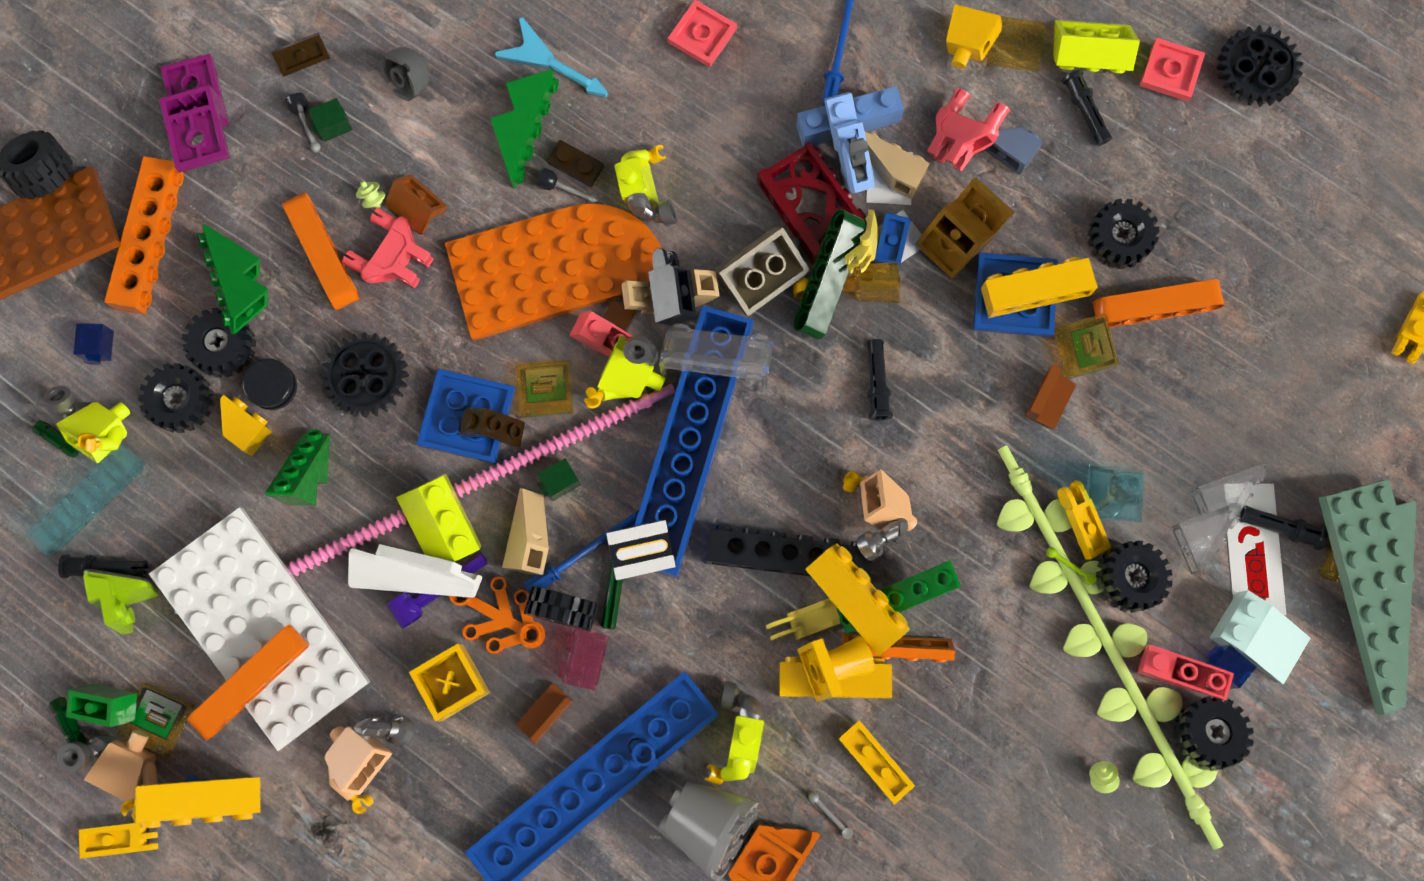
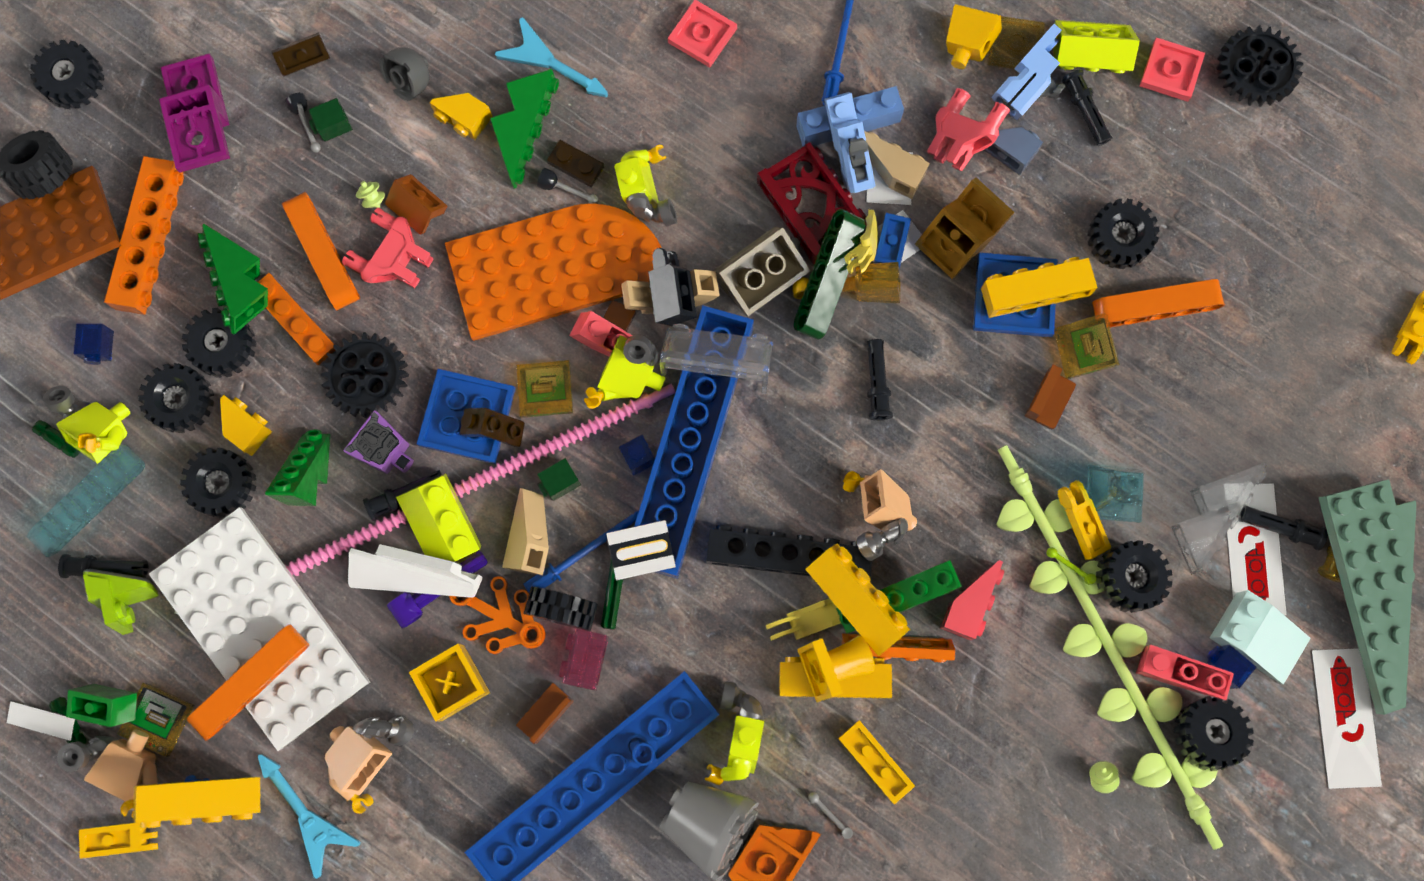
(40, 720): none -> white sticker
(70, 88): none -> black bush
(211, 467): none -> black bush
(270, 384): black head -> none
(296, 321): none -> orange plate
(315, 830): none -> medium azure piece
(379, 446): none -> torso
(388, 501): none -> black pin
(463, 112): none -> yellow slope
(637, 455): none -> clear blue brick
(967, 610): none -> coral slope
(1033, 79): none -> light blue plate
(1346, 719): none -> white sticker

